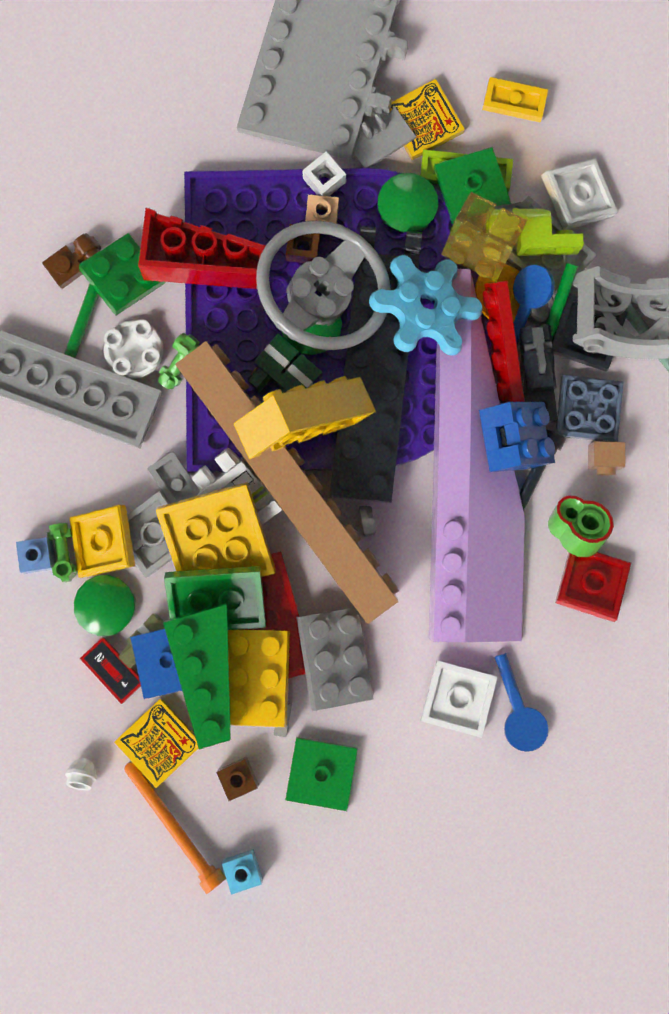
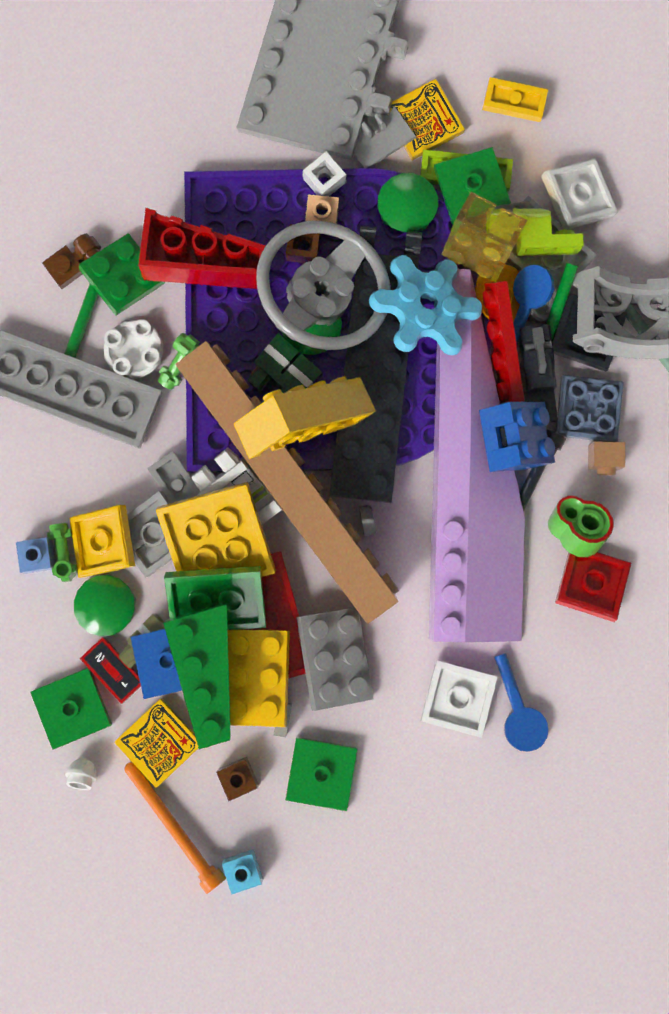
(71, 708): none -> green plate

